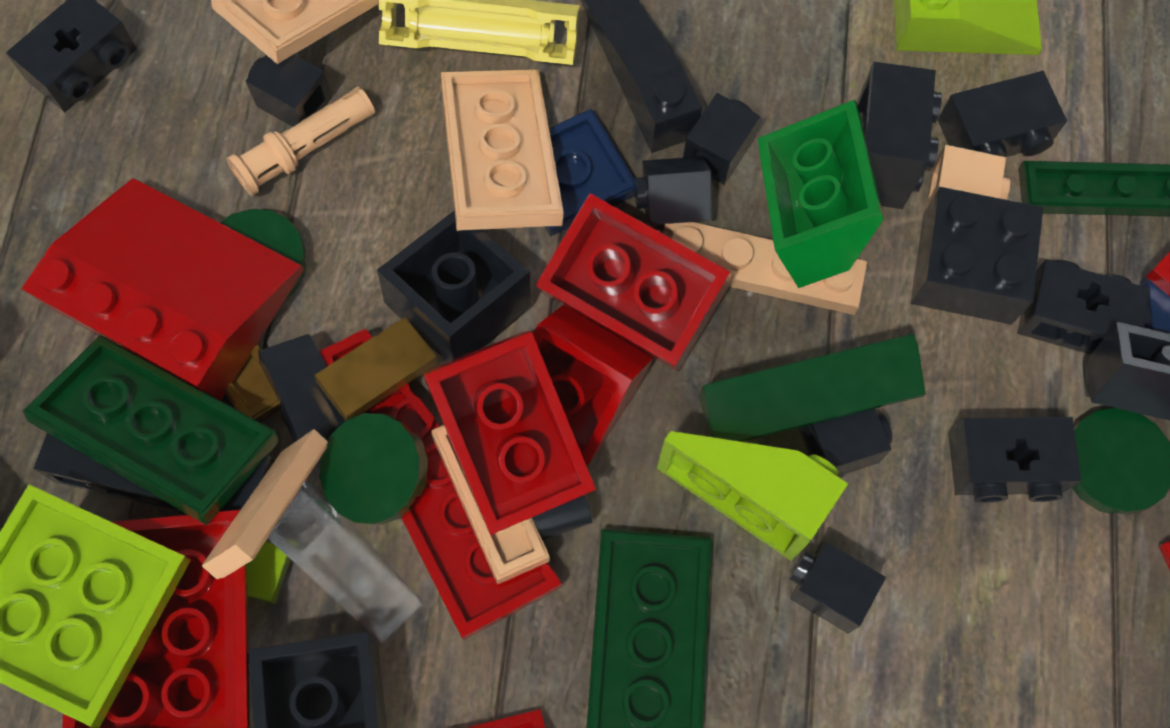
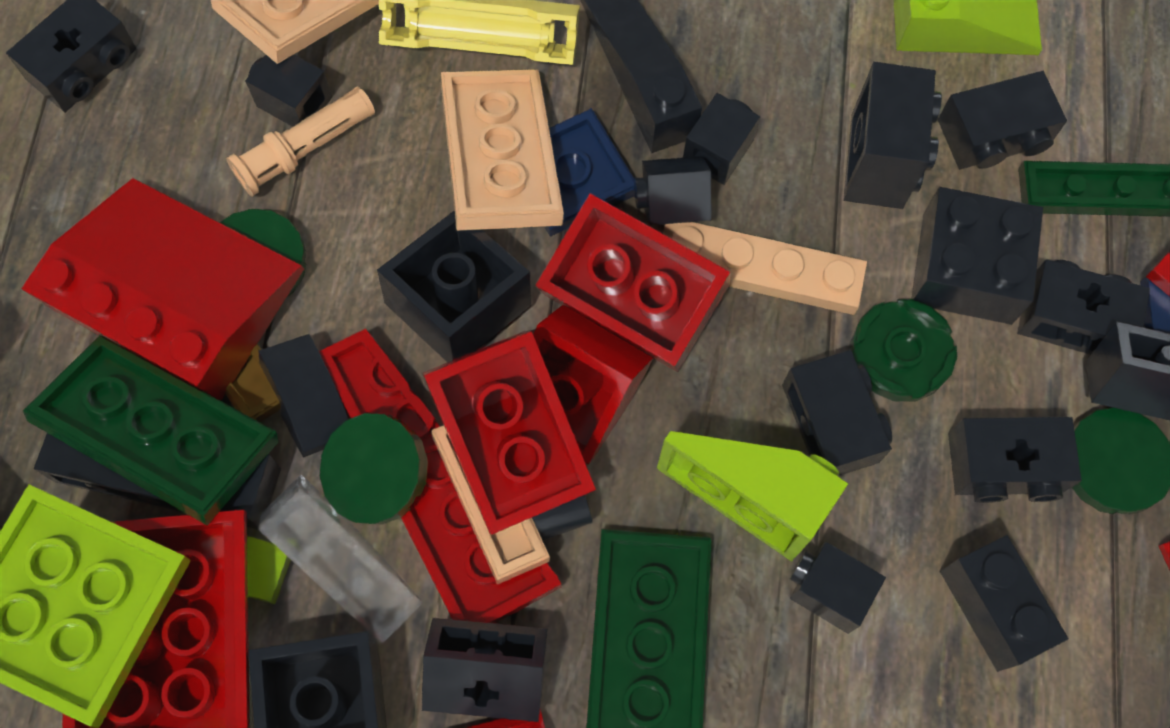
(265, 506): light nougat tile -> none
(376, 369): pearl gold tile -> none
(484, 669): none -> black brick
(813, 390): dark green slope -> none
(820, 193): green slope -> none
(904, 349): none -> dark green tile
(969, 172): light nougat brick -> none
(1003, 604): none -> black brick

